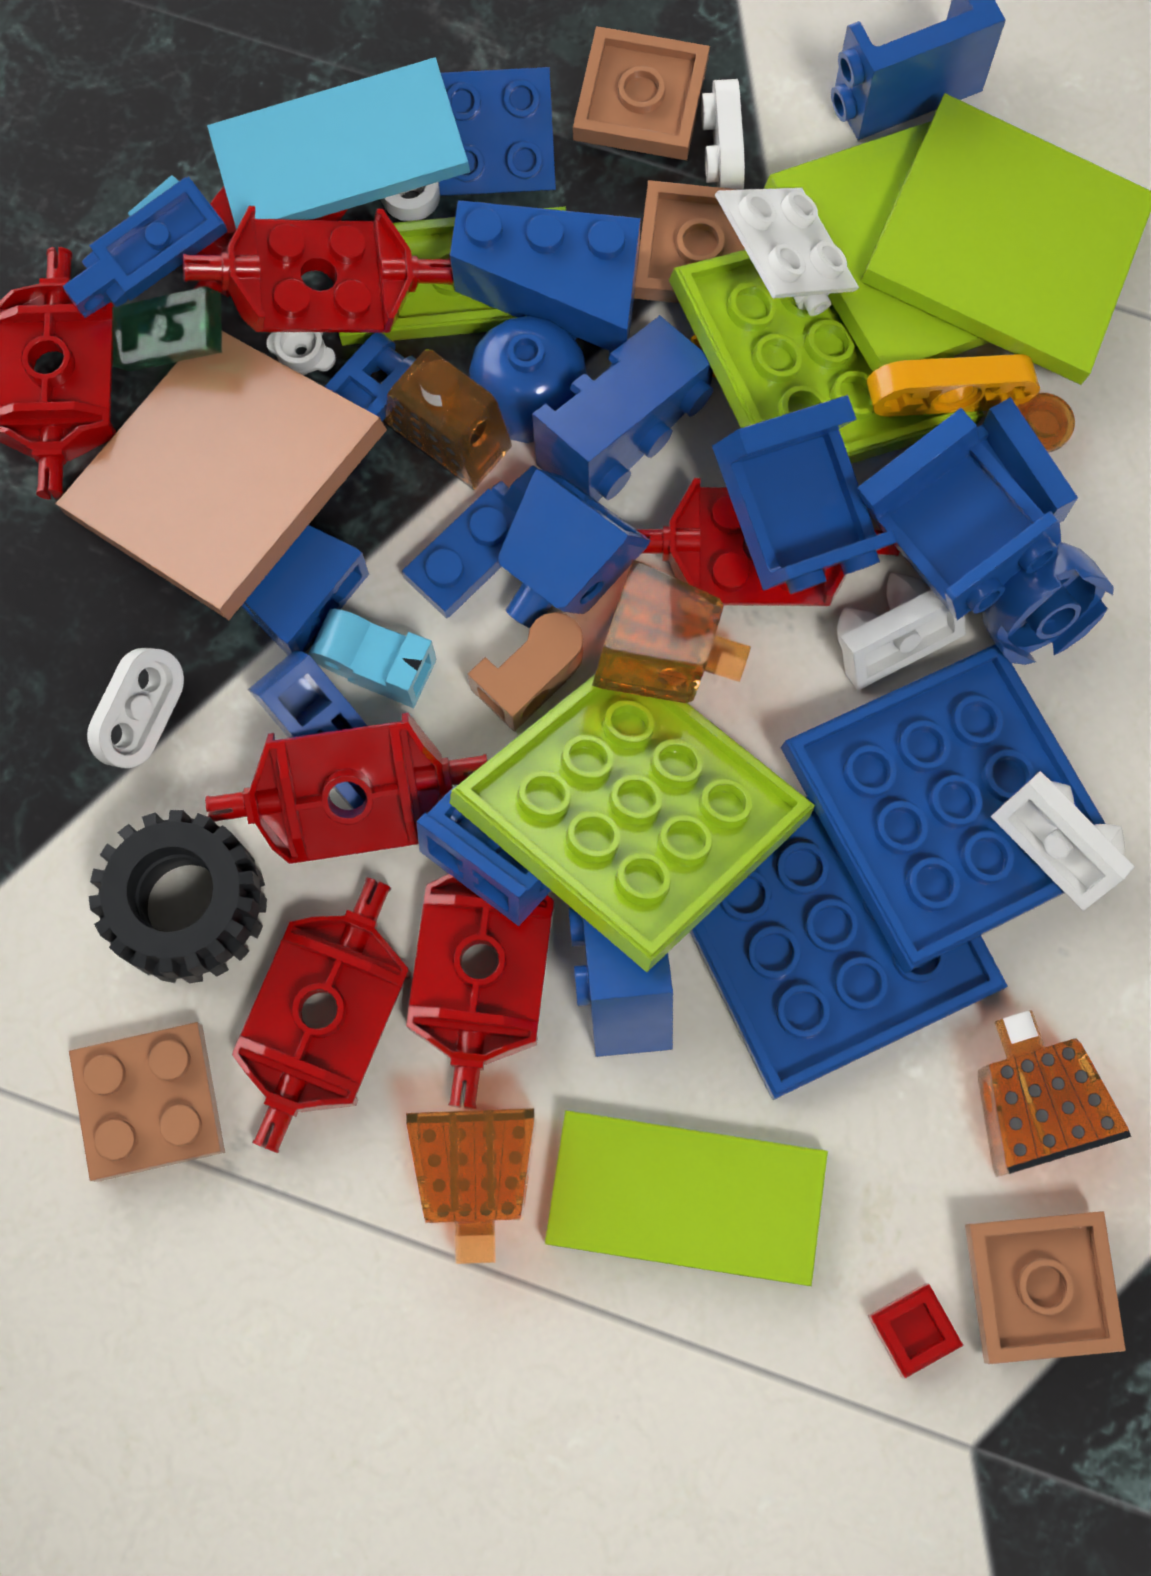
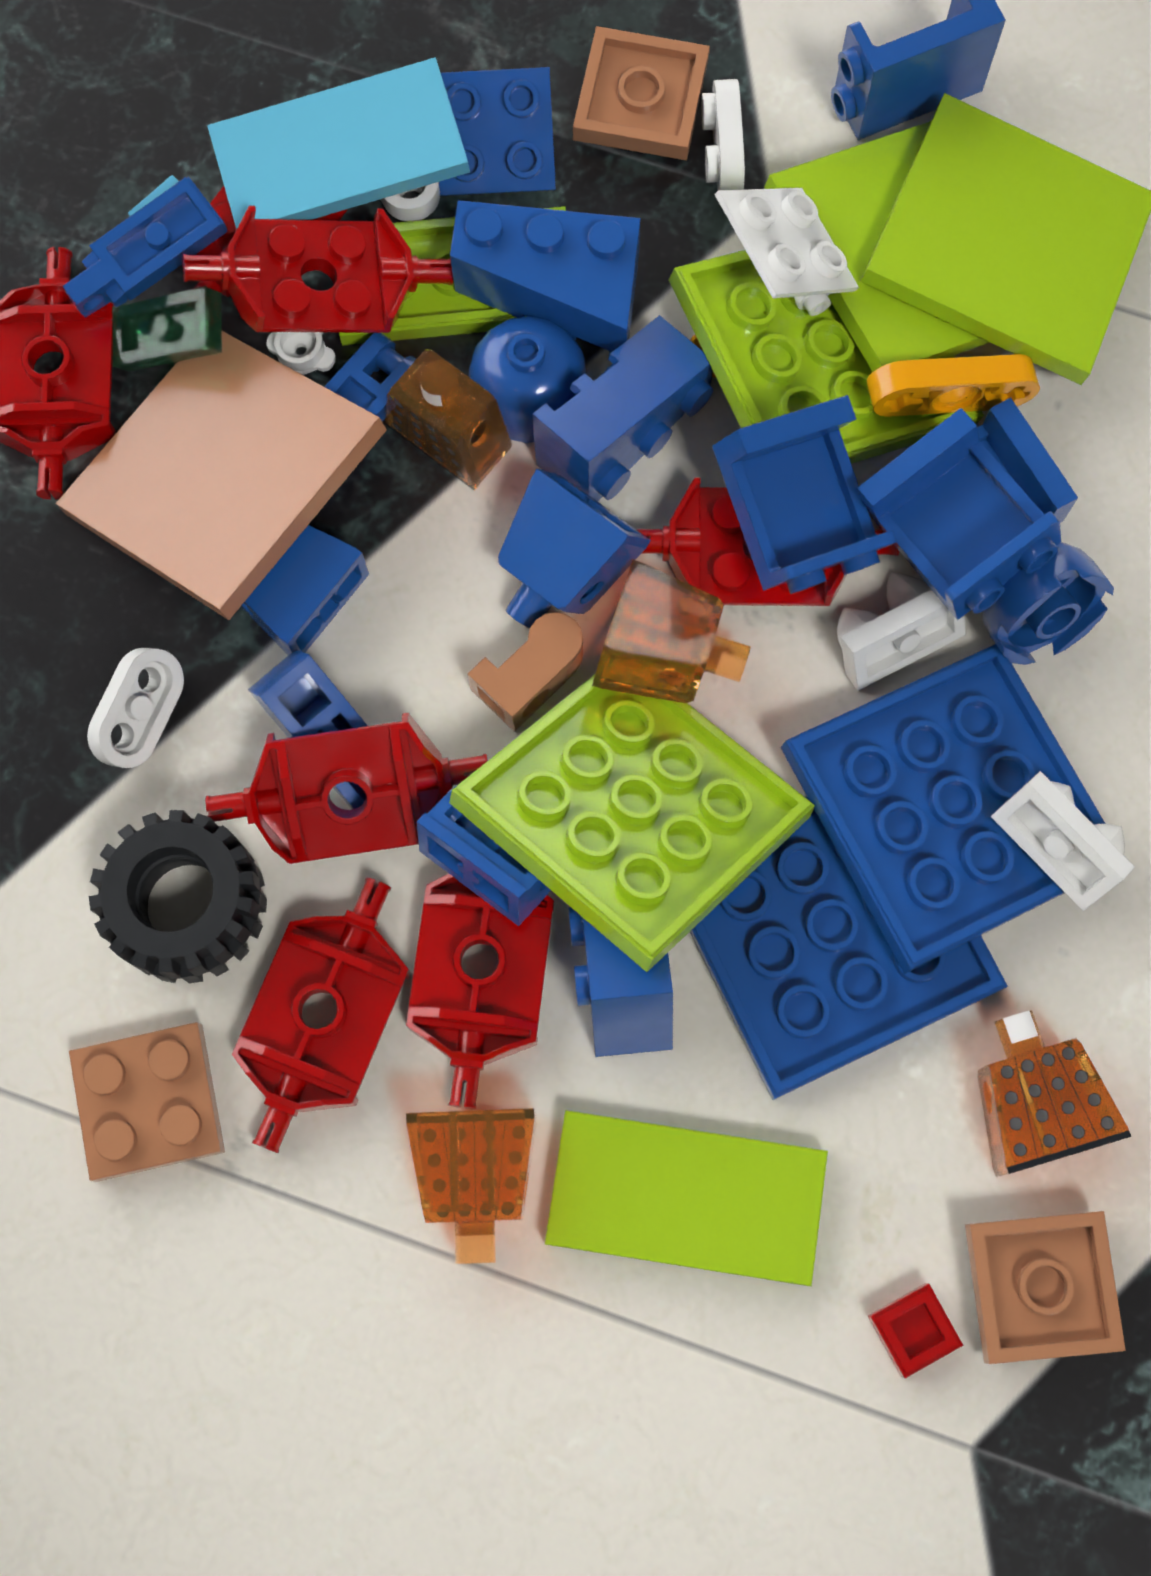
(374, 656): medium azure leg -> none
(468, 548): blue hinge -> none
(679, 229): nougat plate -> none
(1049, 419): clear orange plate -> none

